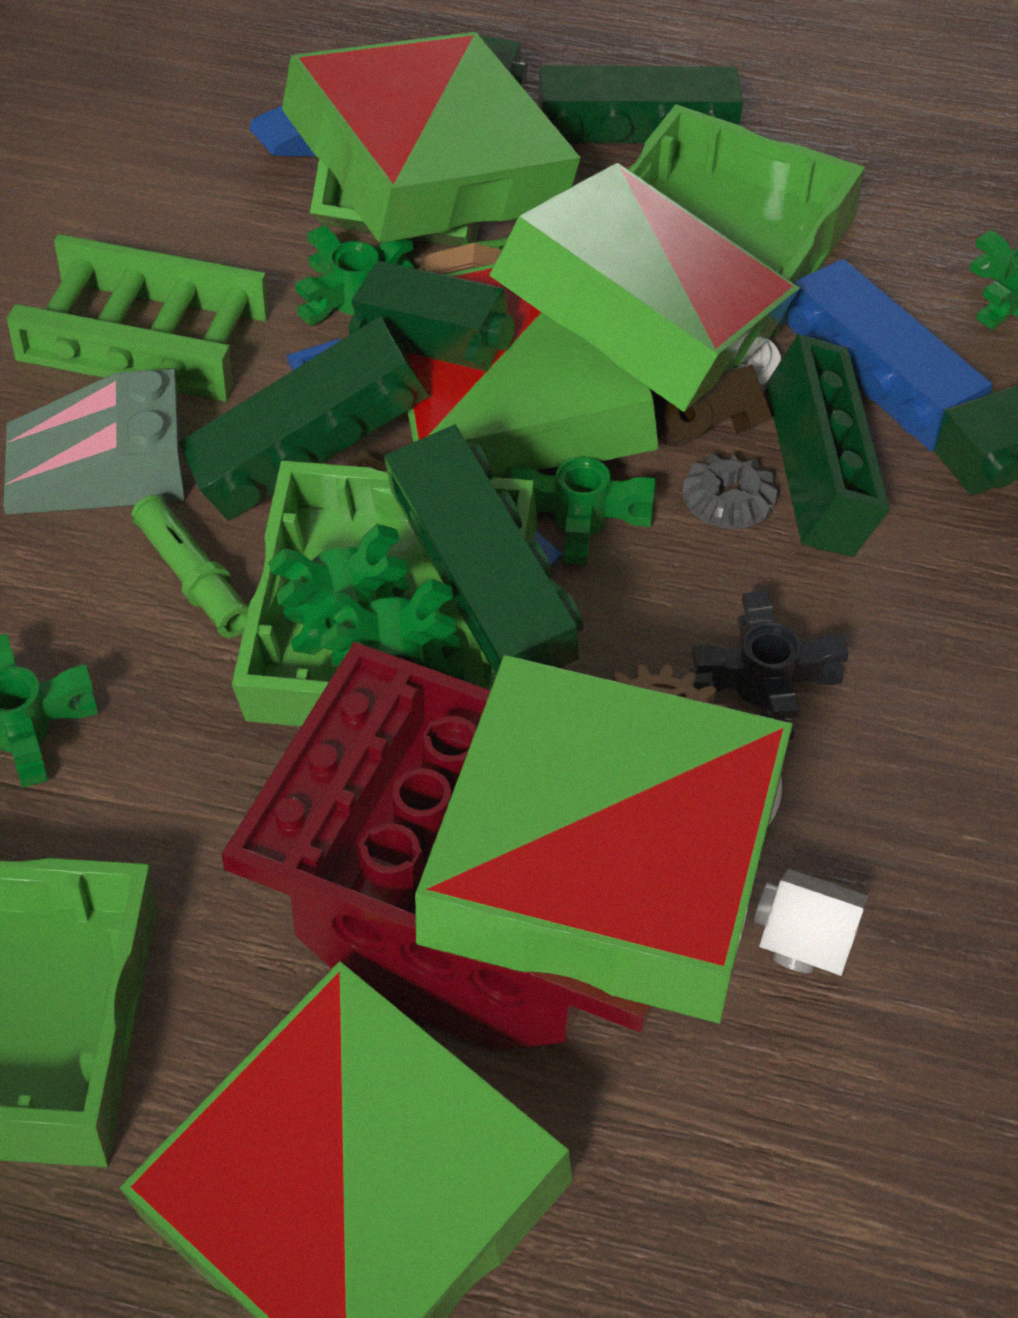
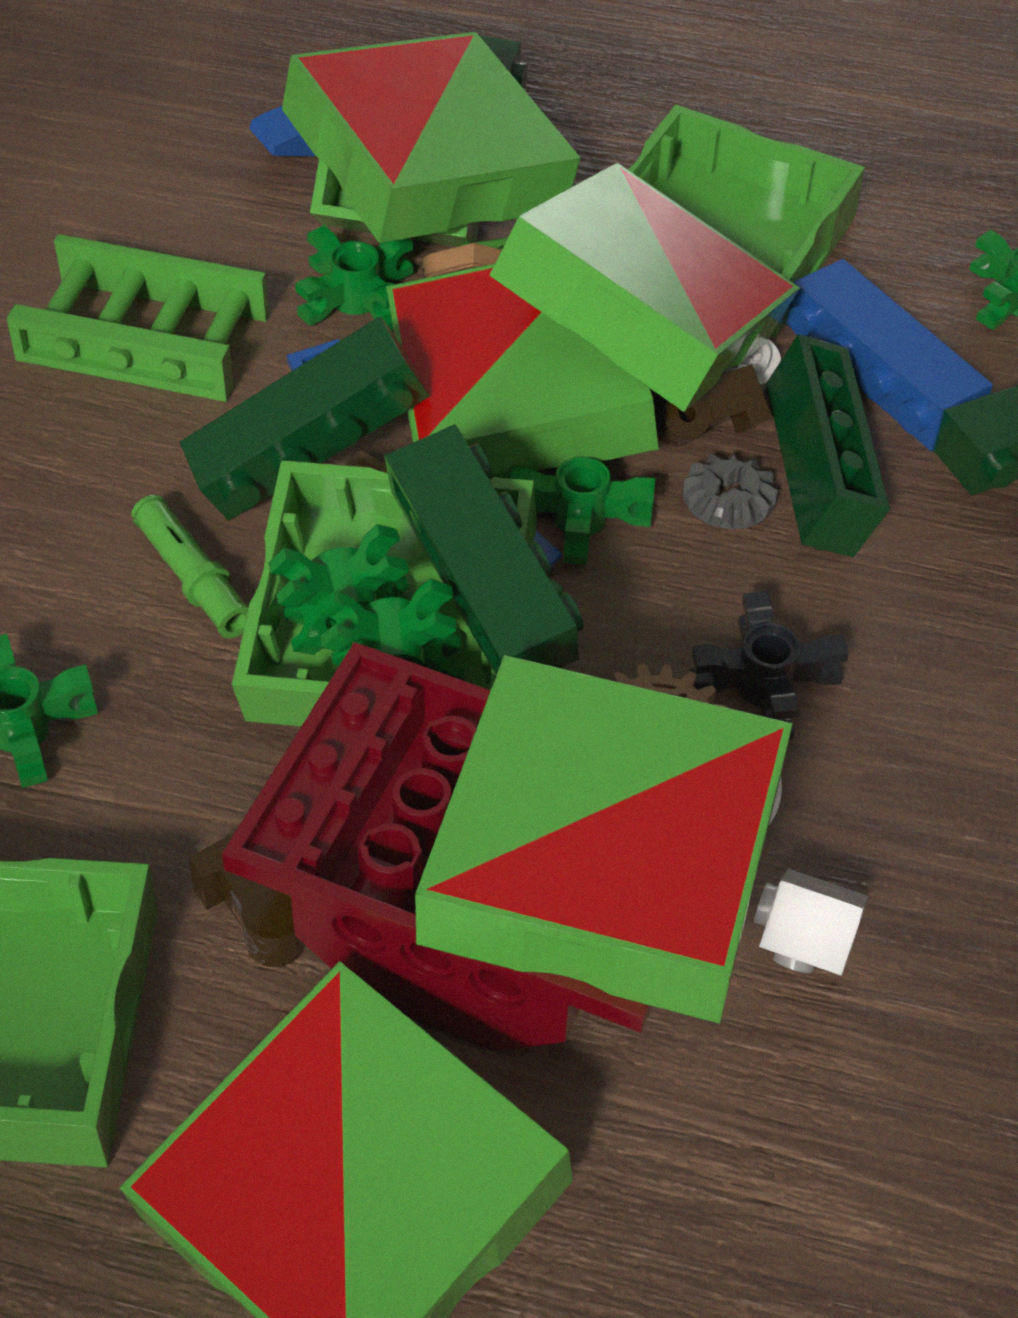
(98, 447): sand green slope -> none
(258, 909): none -> dark brown leg
(436, 314): dark green brick -> none
(632, 101): dark green brick -> none

